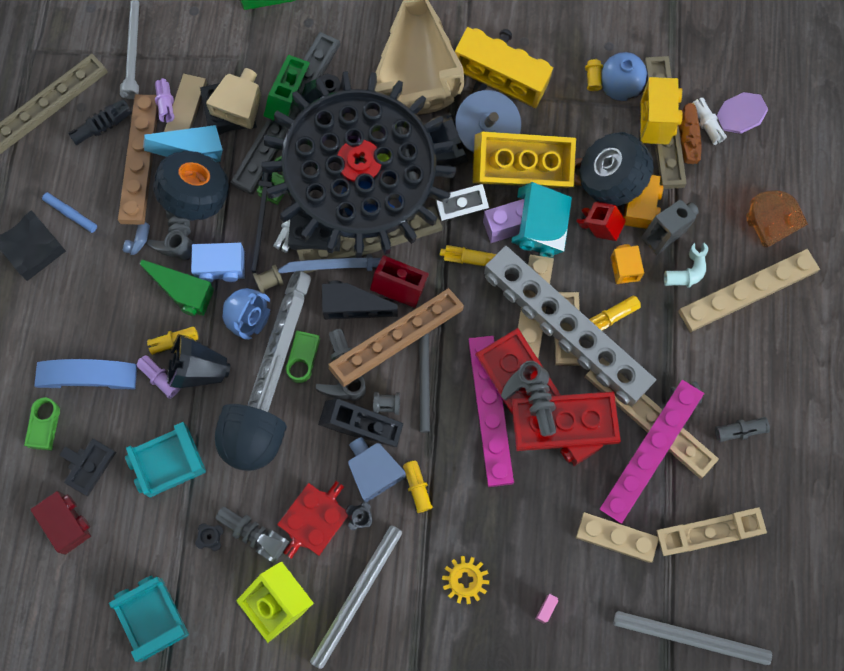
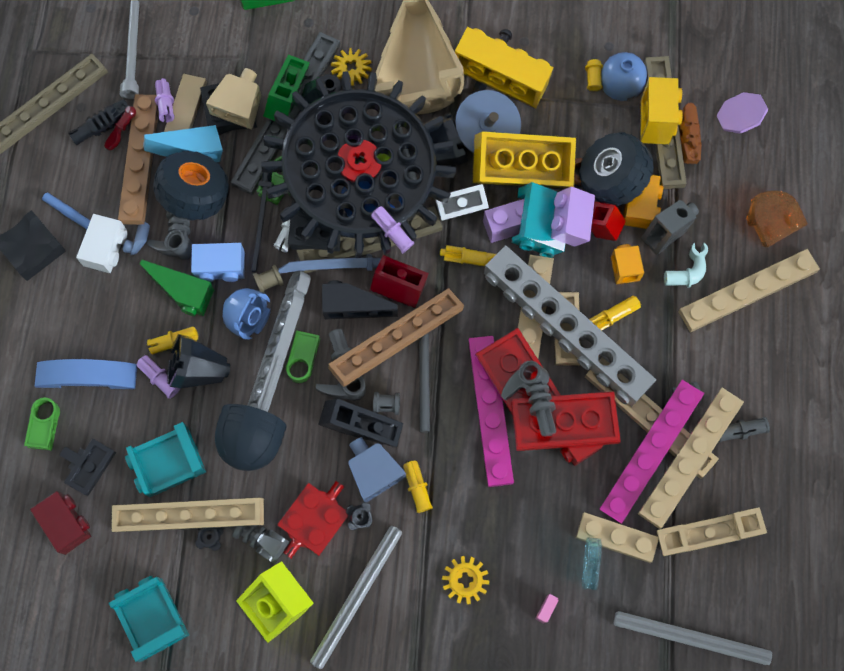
(102, 243): none -> white brick
(115, 137): none -> dark red piece
(188, 515): none -> tan plate
(360, 65): none -> yellow gear
(392, 229): none -> lavender axle
(572, 216): none -> lavender brick
(591, 563): none -> clear light blue piece
(690, 458): none -> tan plate
(709, 122): white pin -> none

